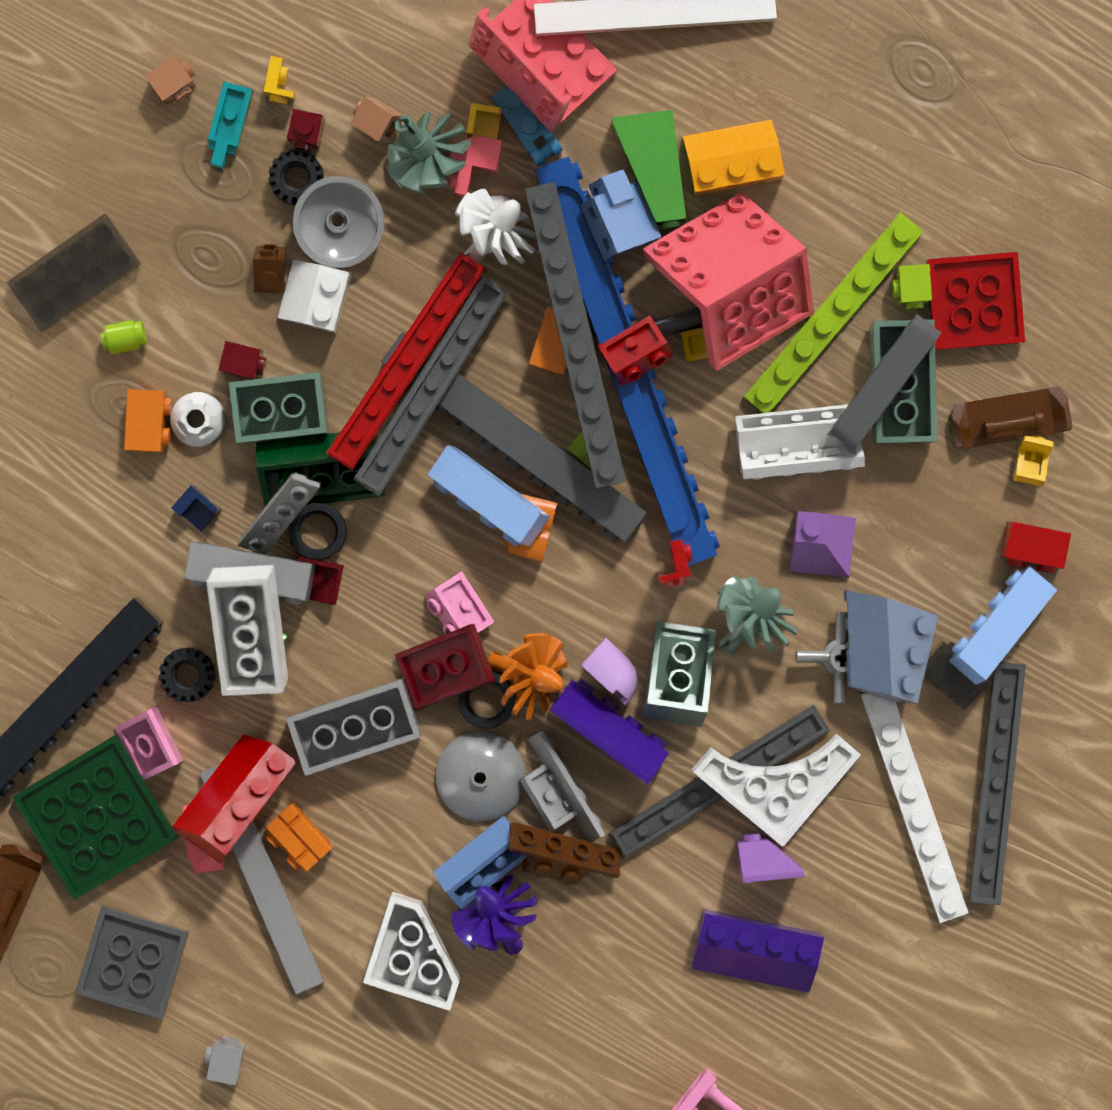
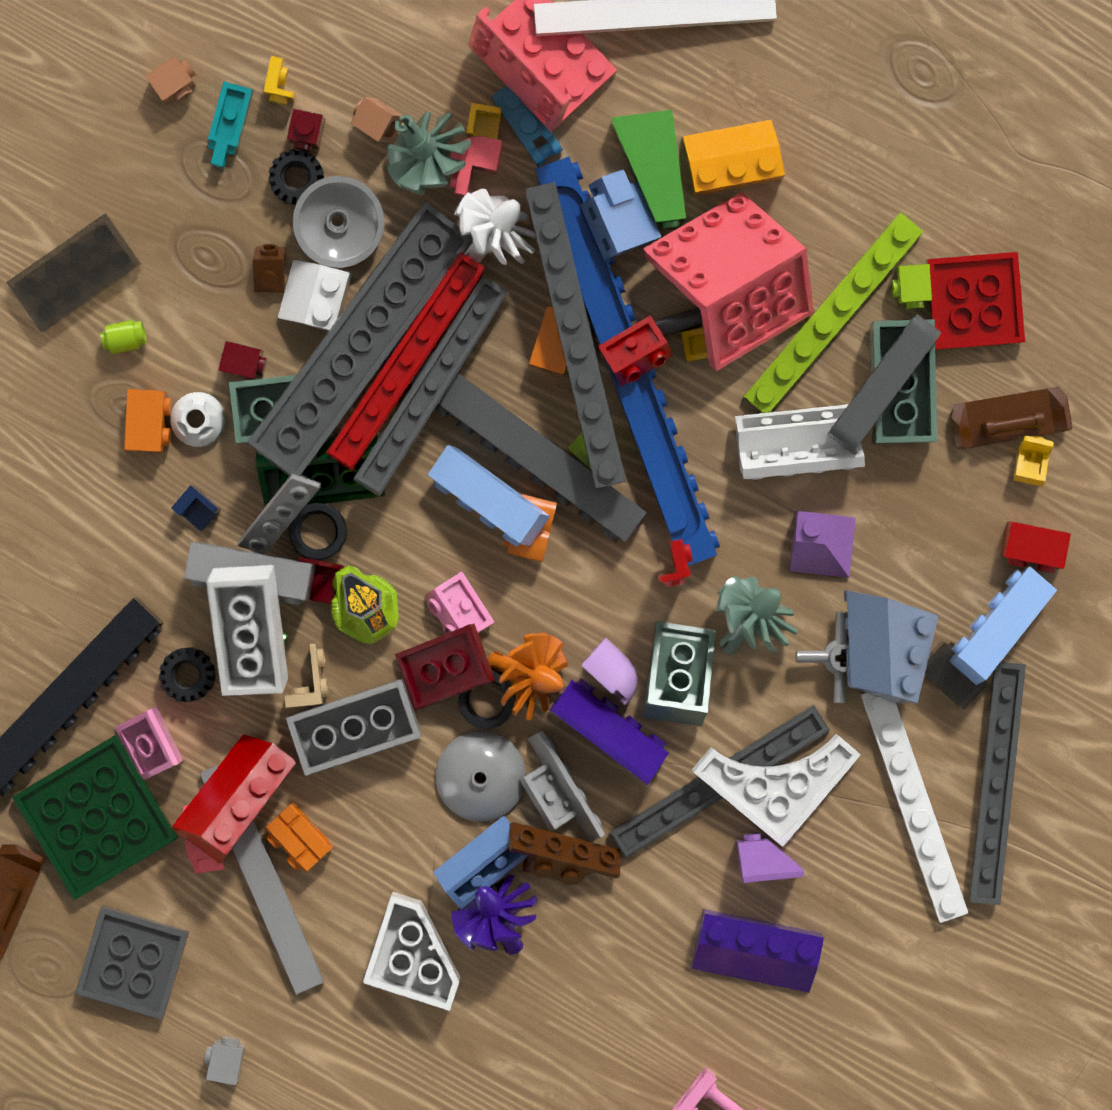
(301, 695): none -> tan bracket
(359, 341): none -> dark grey plate
(363, 605): none -> lime helmet

